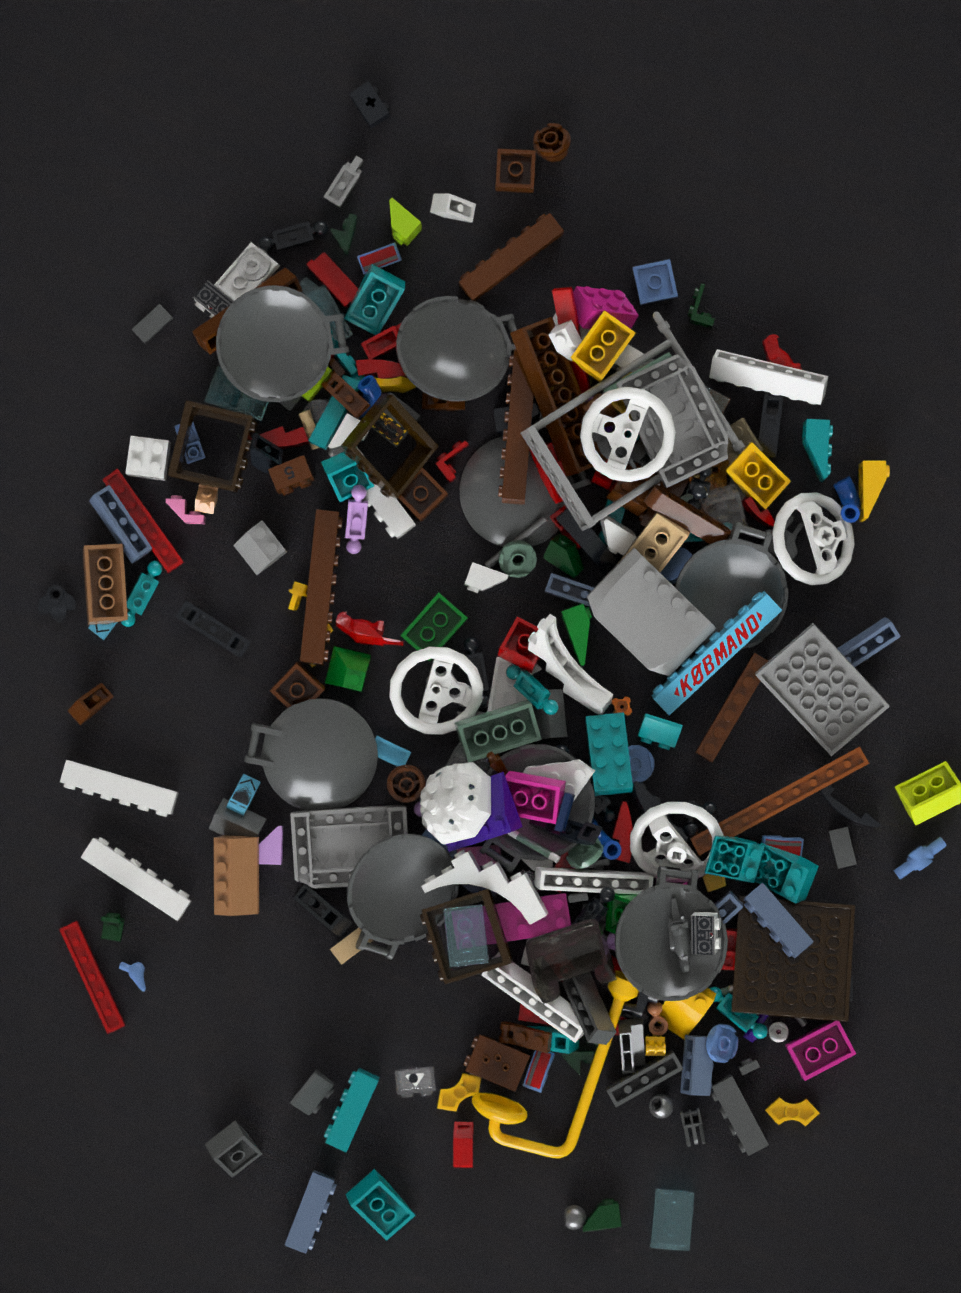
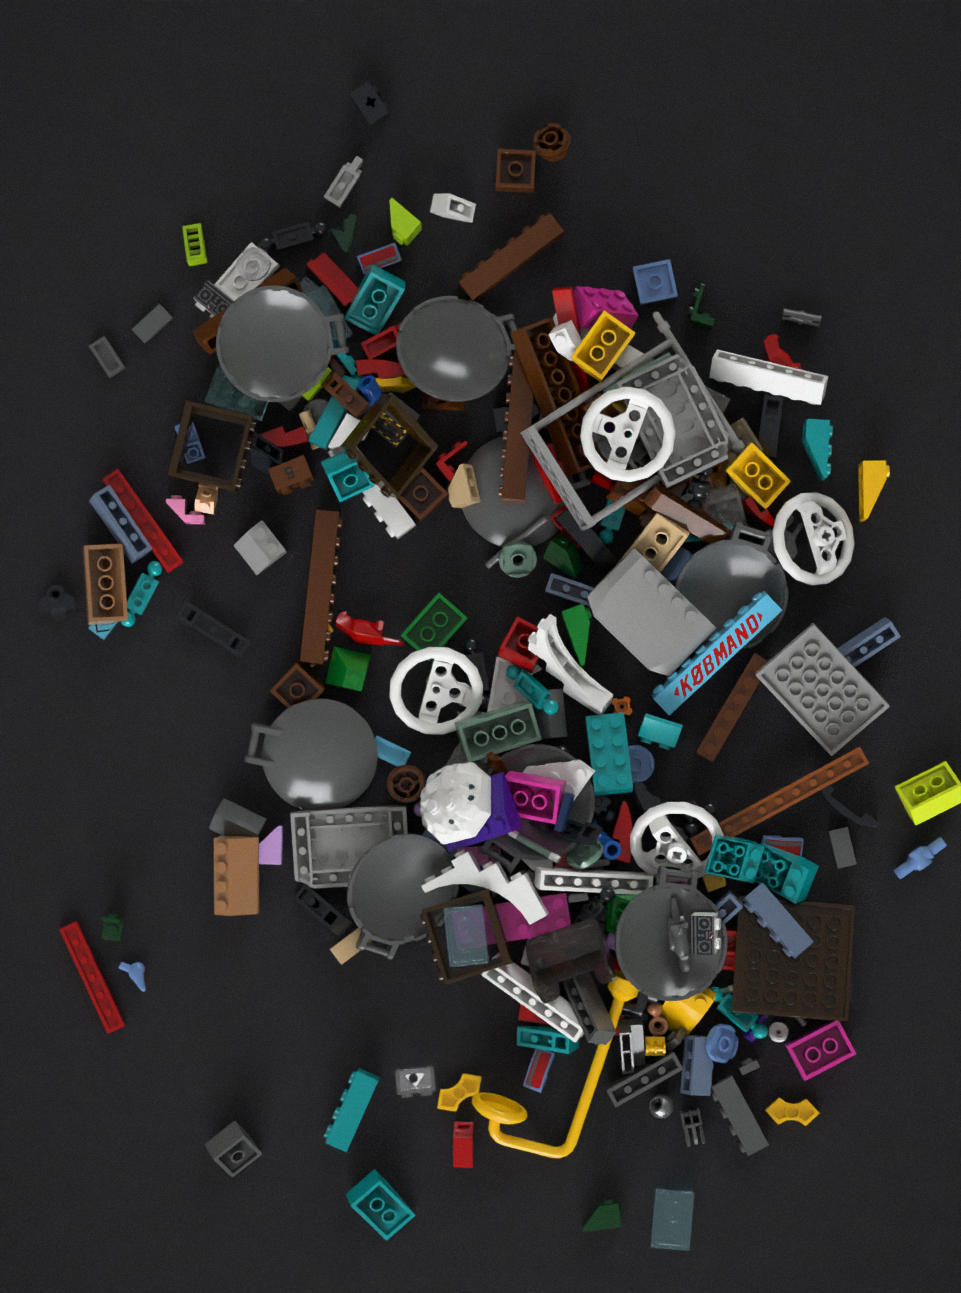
(90, 703): reddish brown slope -> none
(107, 356): none -> dark grey tile
(119, 787): white brick -> none
(136, 878): white brick -> none
(148, 458): white brick -> none
(197, 256): none -> lime slope
(243, 794): medium azure tile -> none
(298, 590): yellow piece -> none
(309, 1212): sand blue brick -> none
(312, 1093): dark grey slope -> none
(356, 519): lavender plate -> none
(463, 487): none -> tan slope
(483, 578): white slope -> none
(496, 1062): reddish brown piece -> none
(525, 1037): reddish brown plate -> none
(574, 1217): flat silver piece -> none
(577, 1055): clear green slope -> none
(617, 535): white slope -> none
(675, 1037): none -> dark grey plate
(801, 317): none -> dark grey pin
(849, 499): blue cylinder -> none

